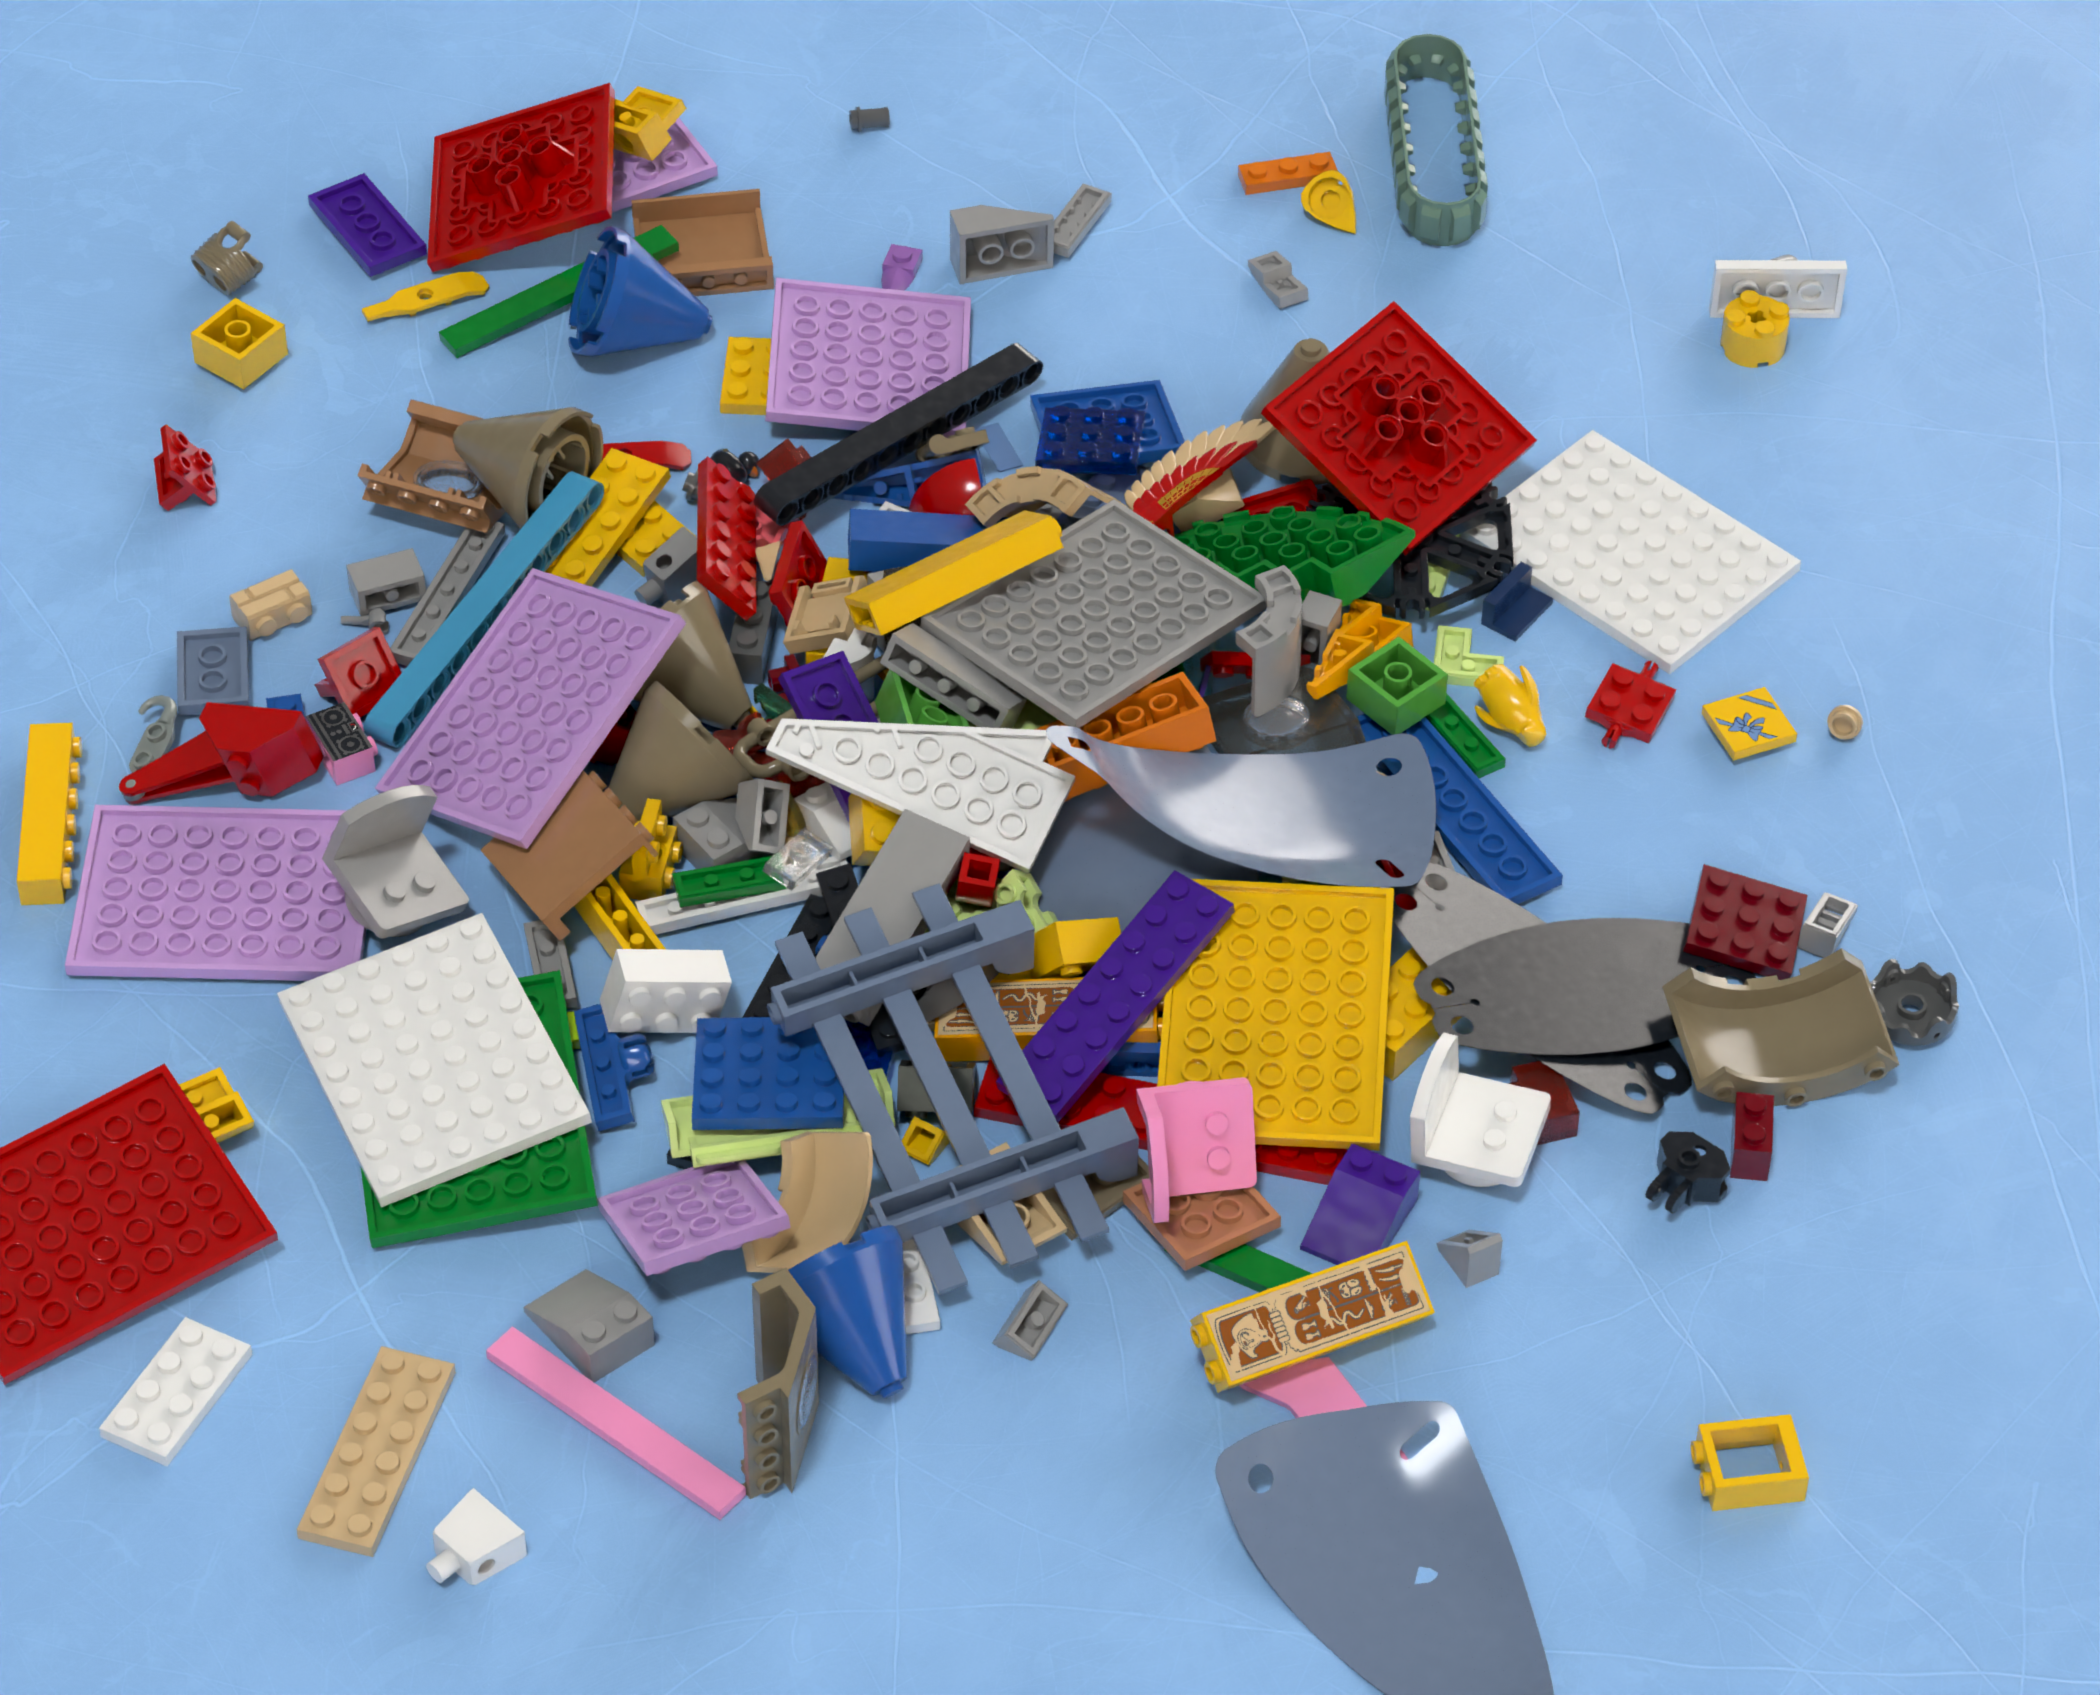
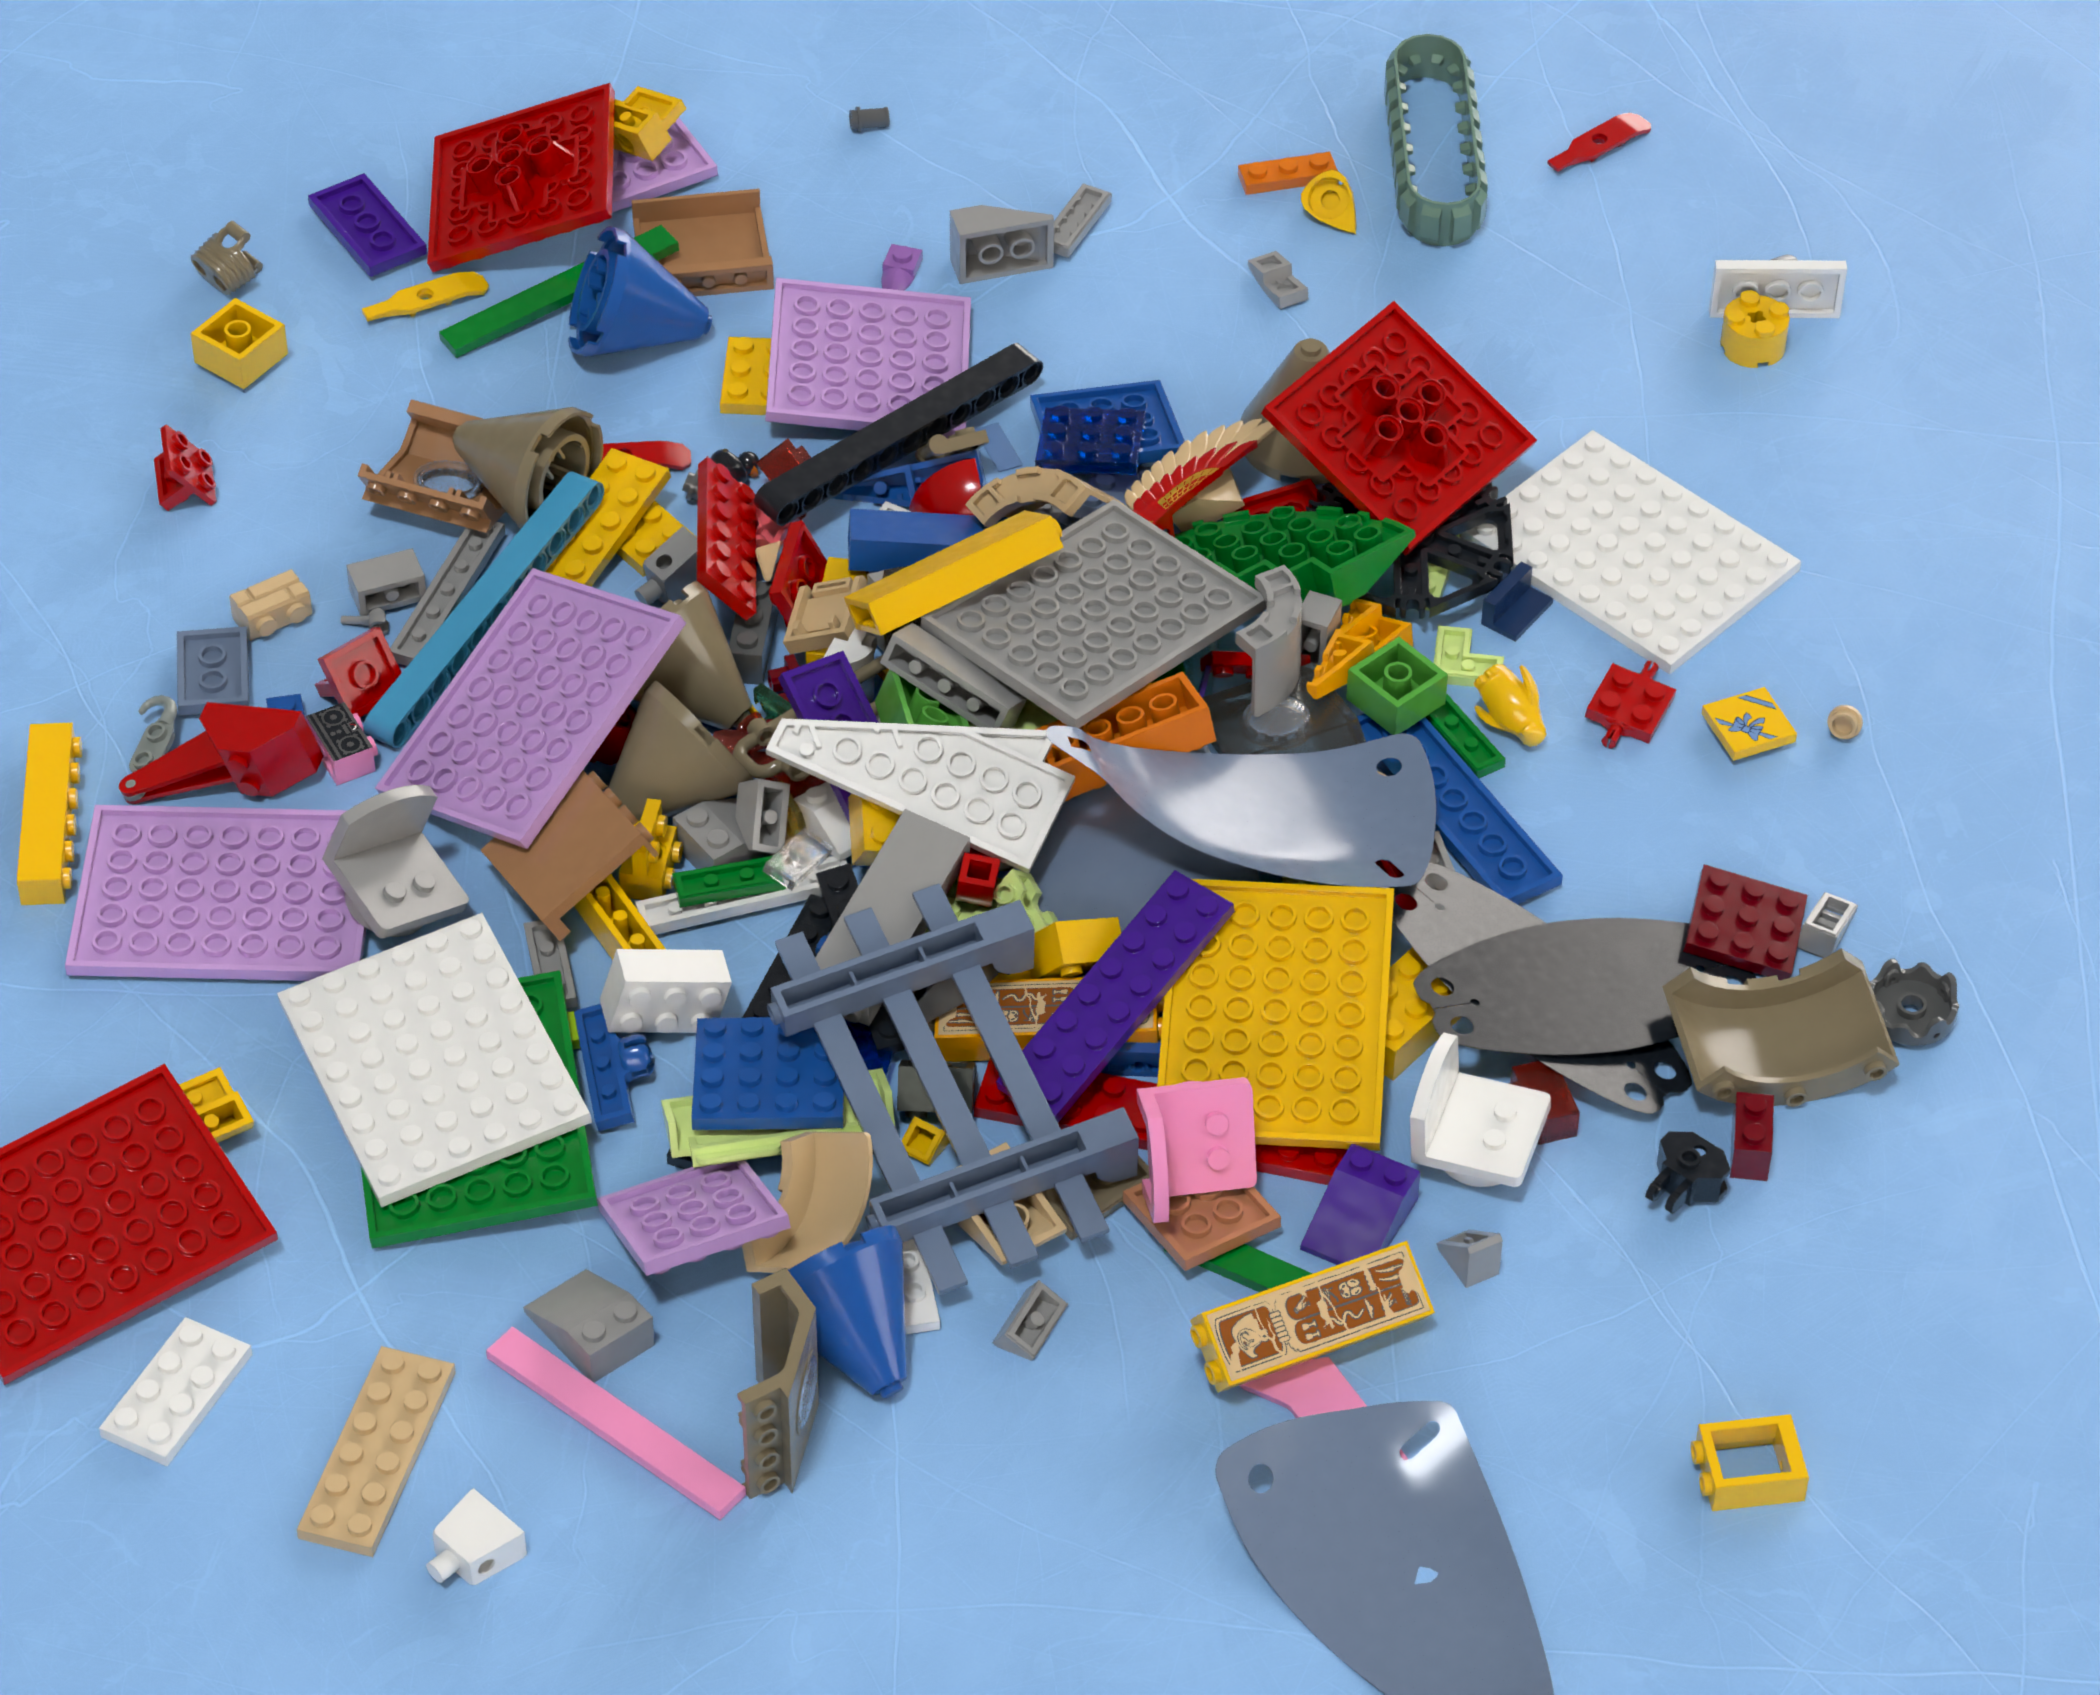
(1610, 135): none -> red piece

